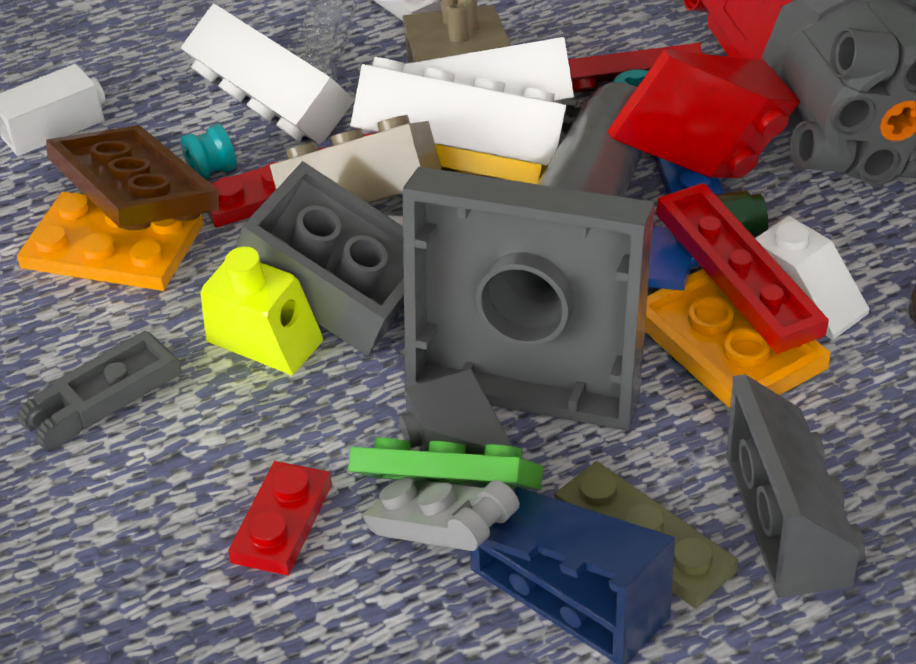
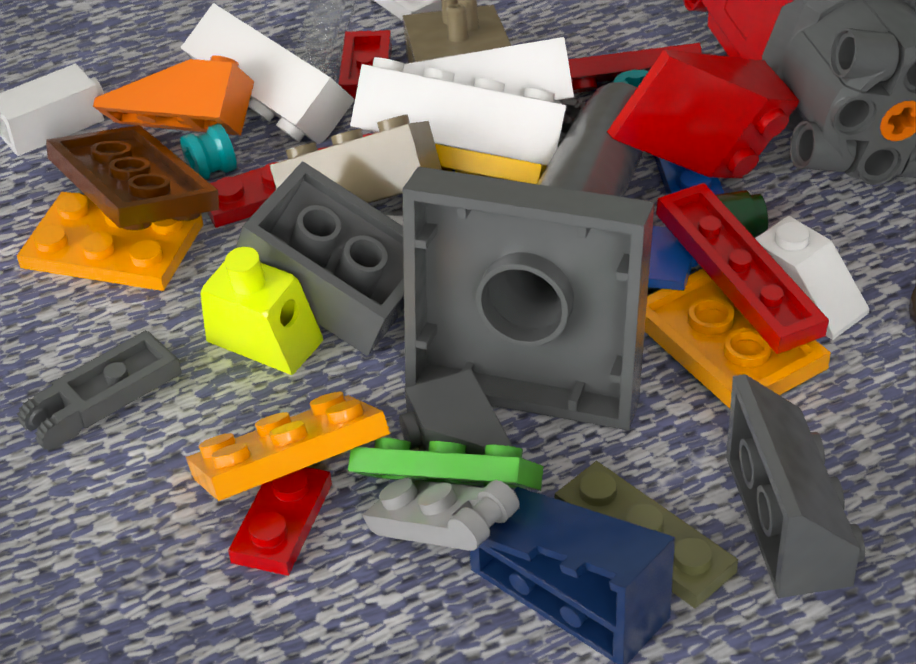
(184, 97): none -> orange slope
(285, 444): none -> light orange plate
(360, 49): none -> red plate

